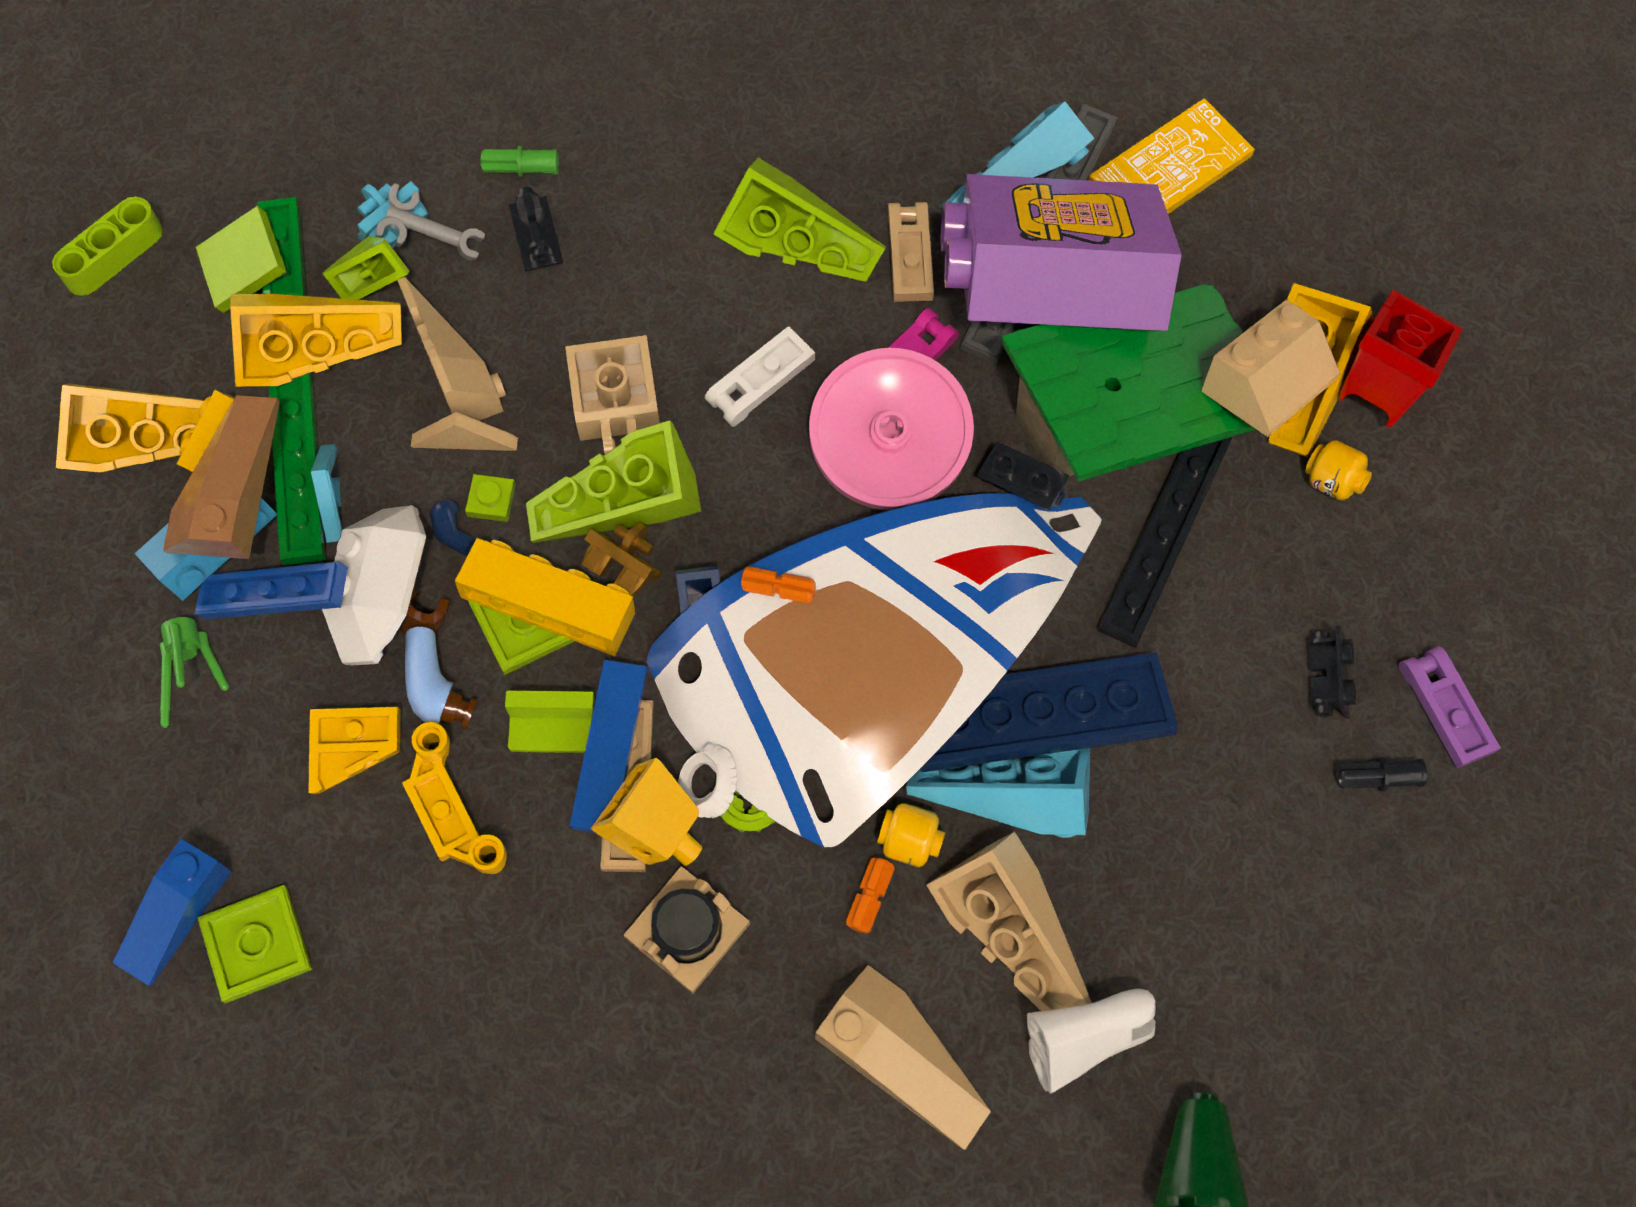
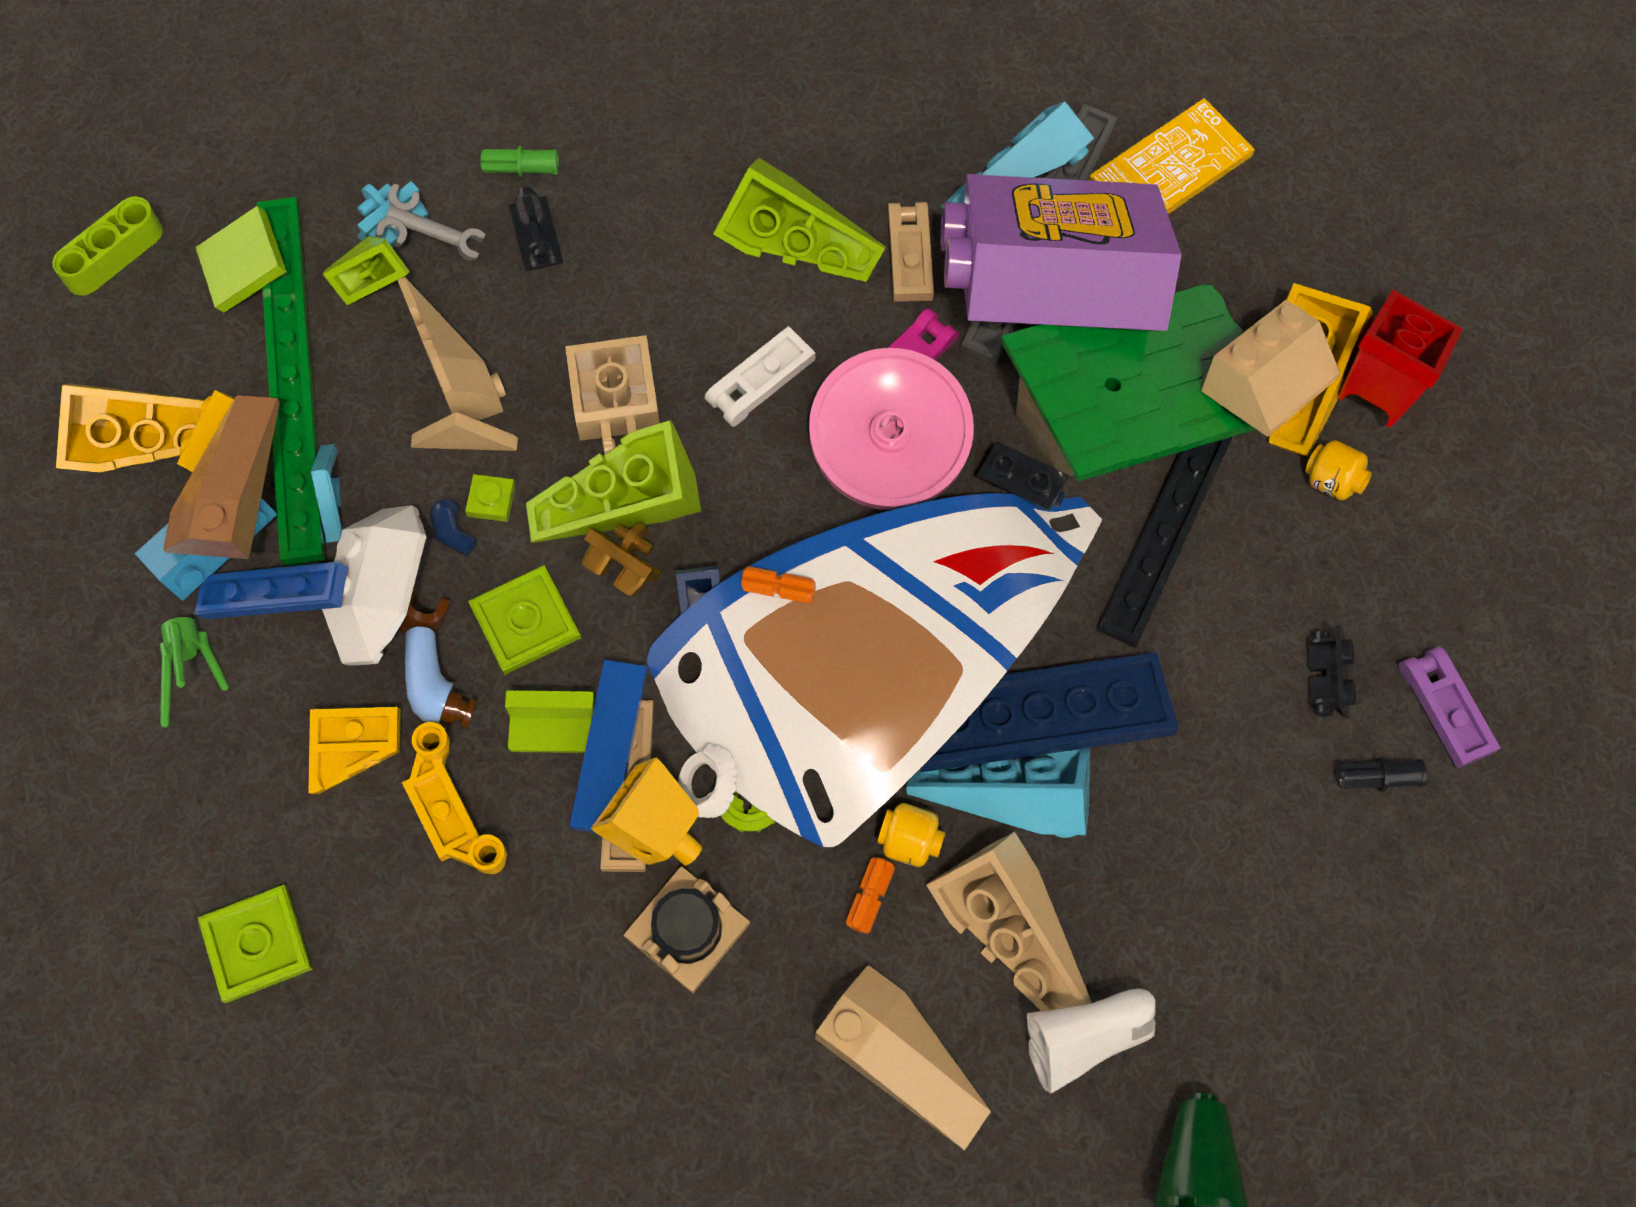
(169, 910): blue slope -> none
(296, 335): yellow wedge -> none
(546, 595): yellow brick -> none

